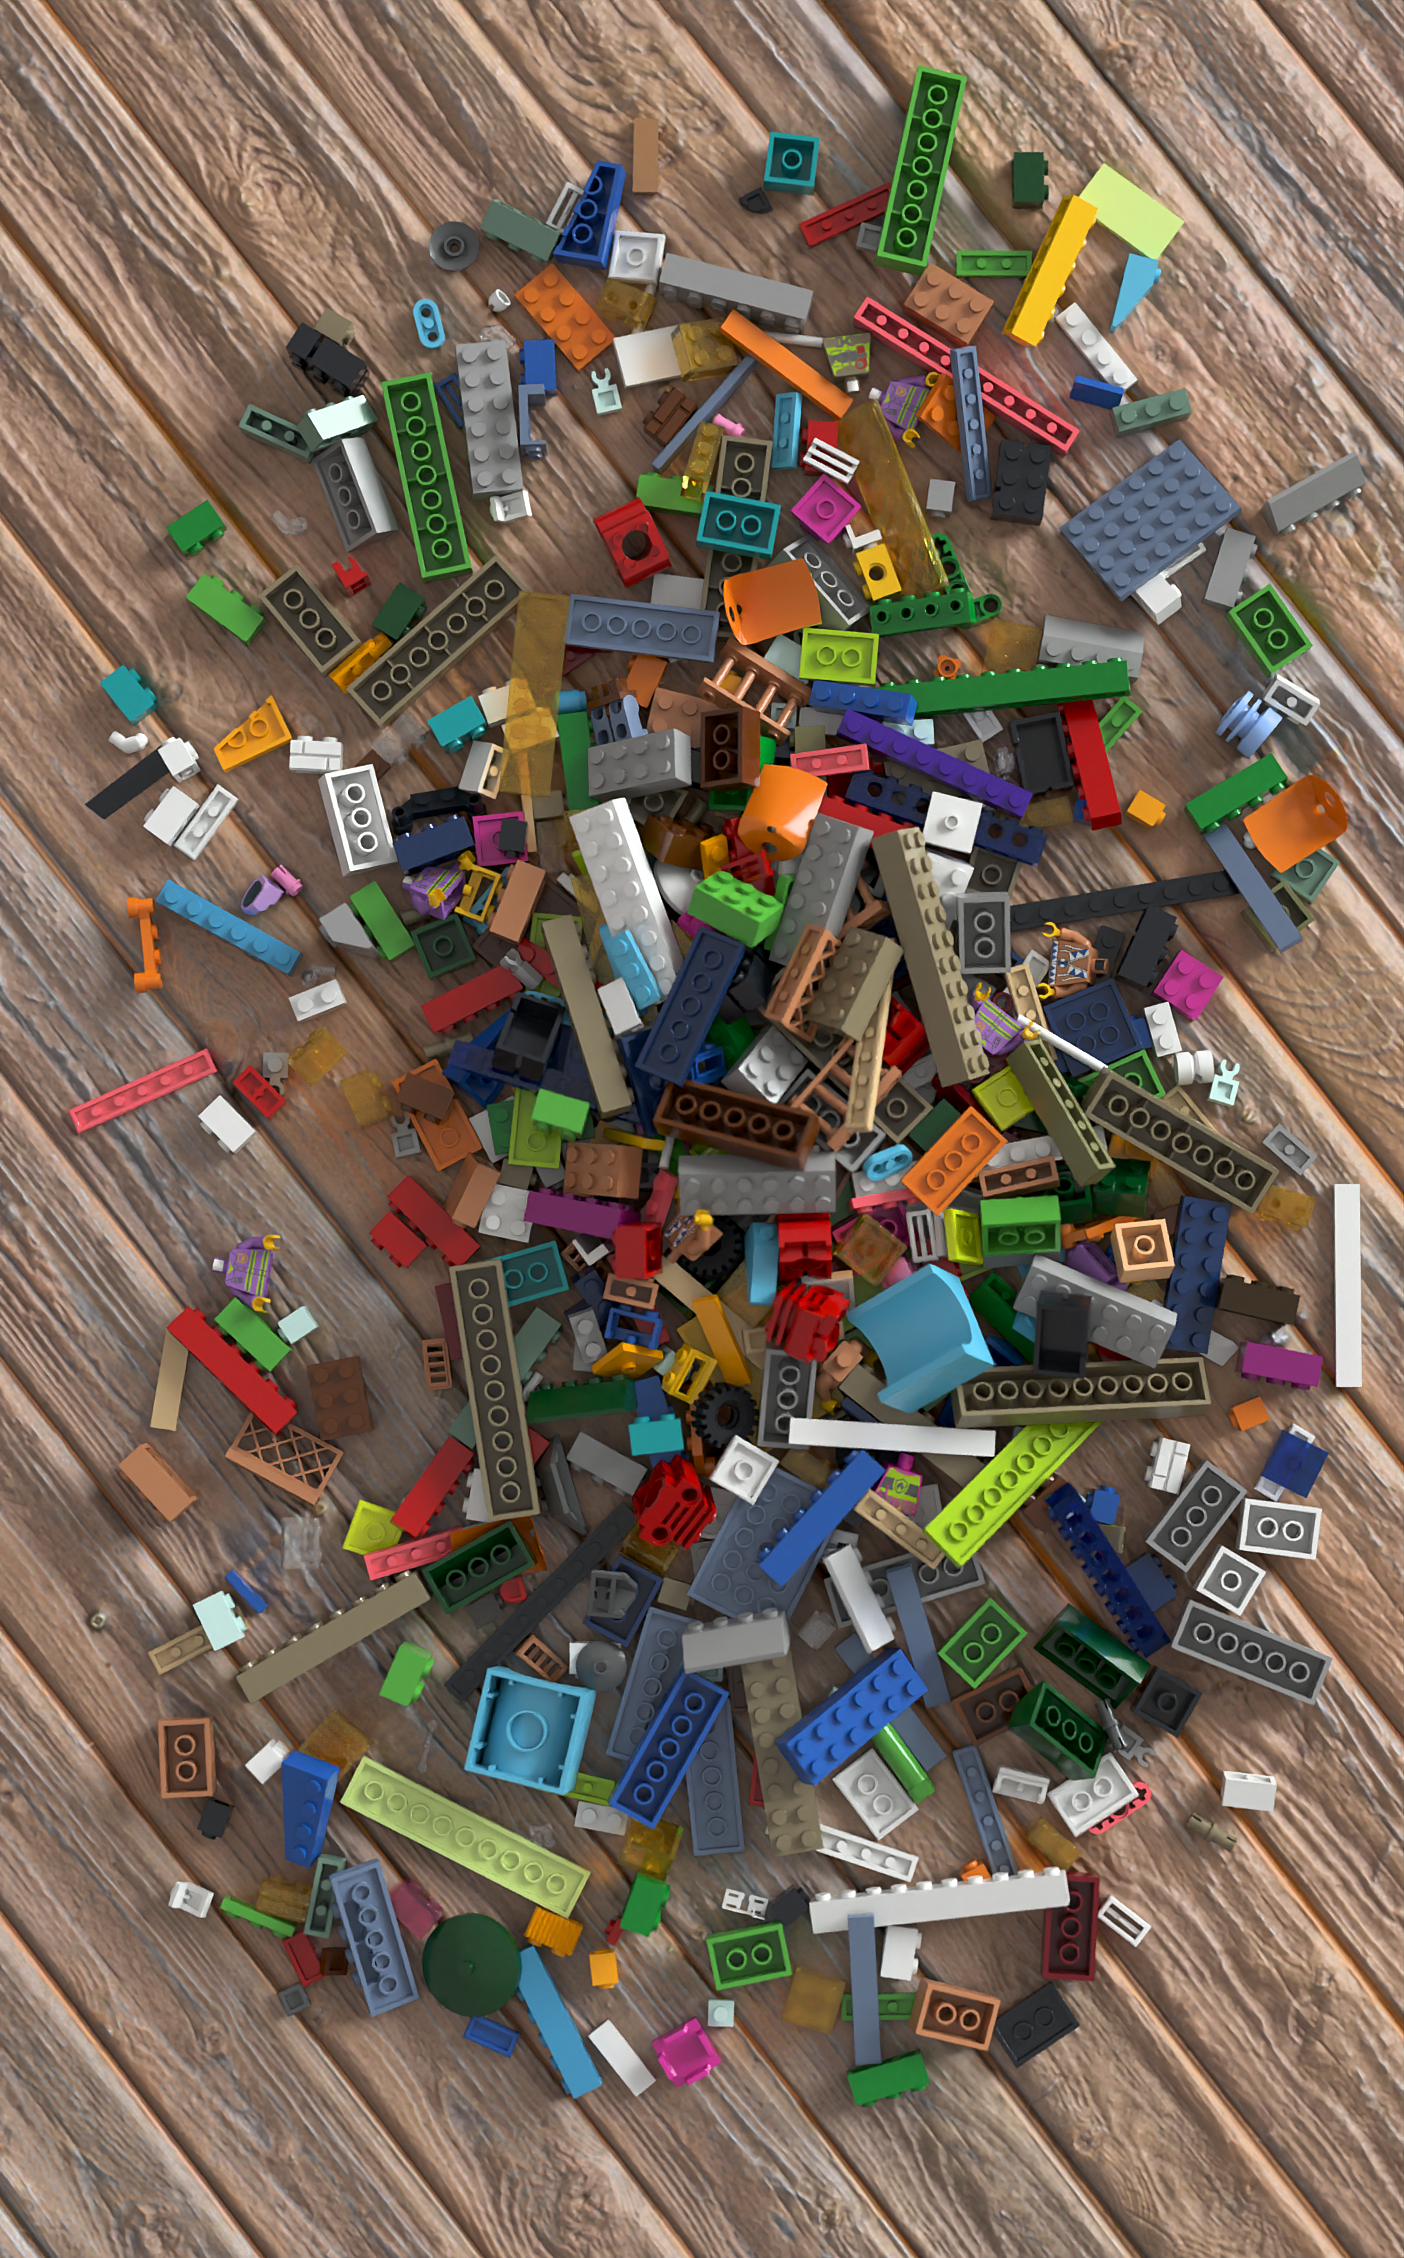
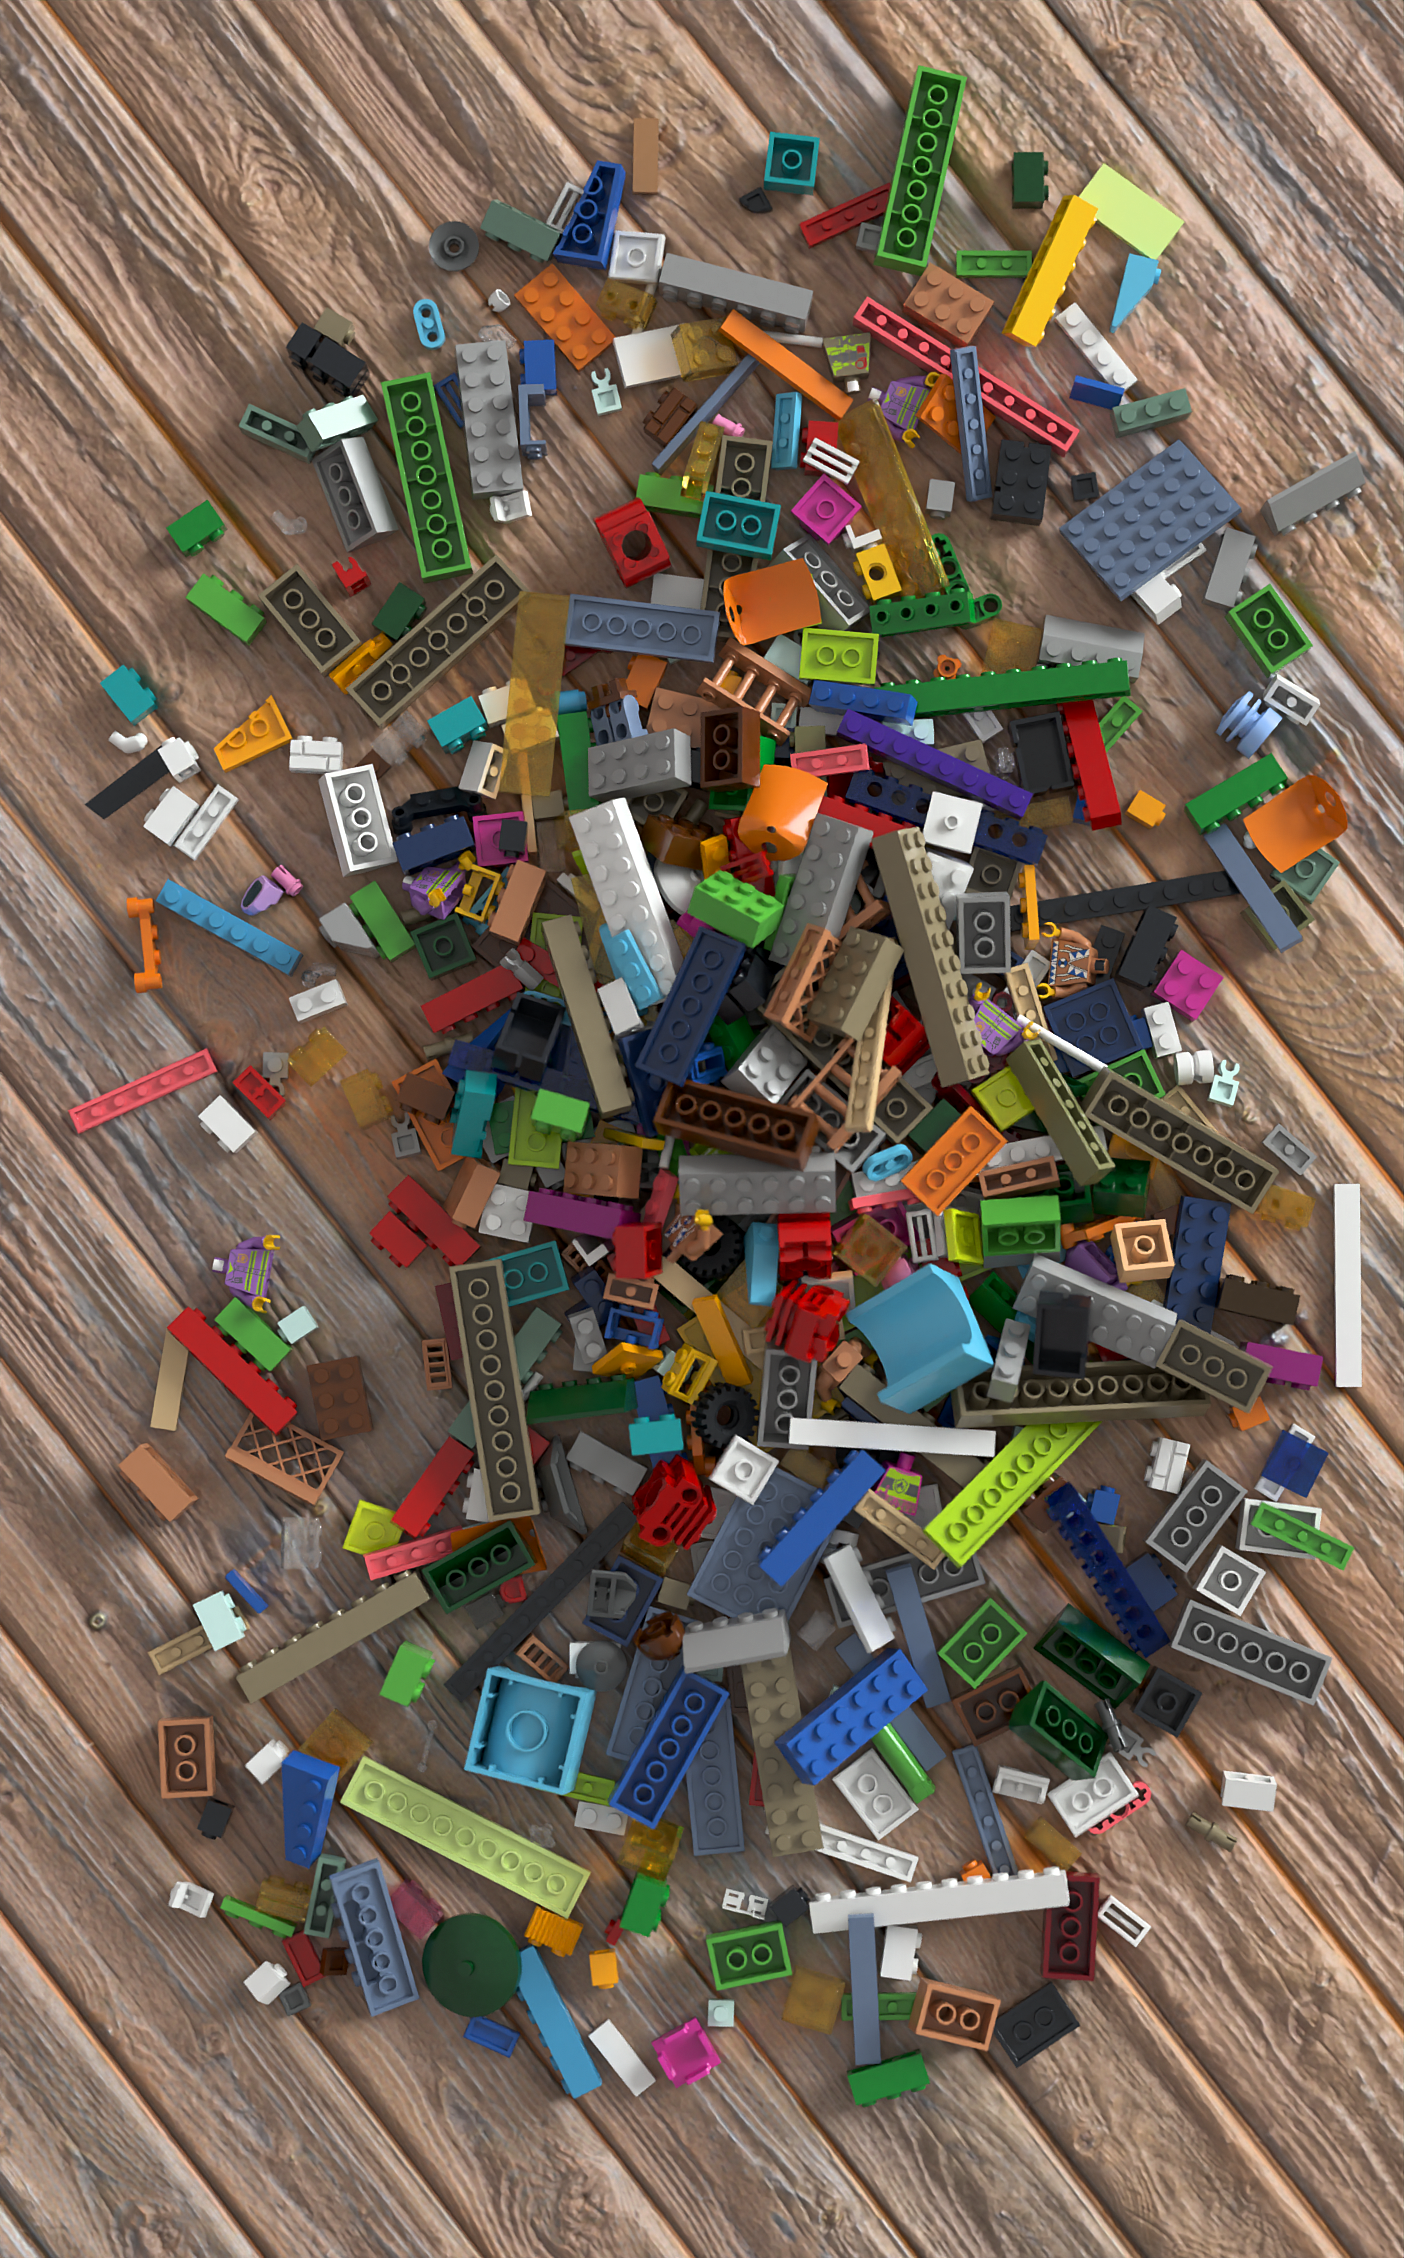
(267, 1982): none -> white brick
(471, 1112): none -> teal wedge
(661, 1638): none -> reddish brown cylinder
(1008, 1360): none -> light grey brick
(1028, 907): none -> light orange wing
(1084, 487): none -> black plate
(1214, 1366): none -> dark tan brick
(1302, 1536): none -> bright green plate

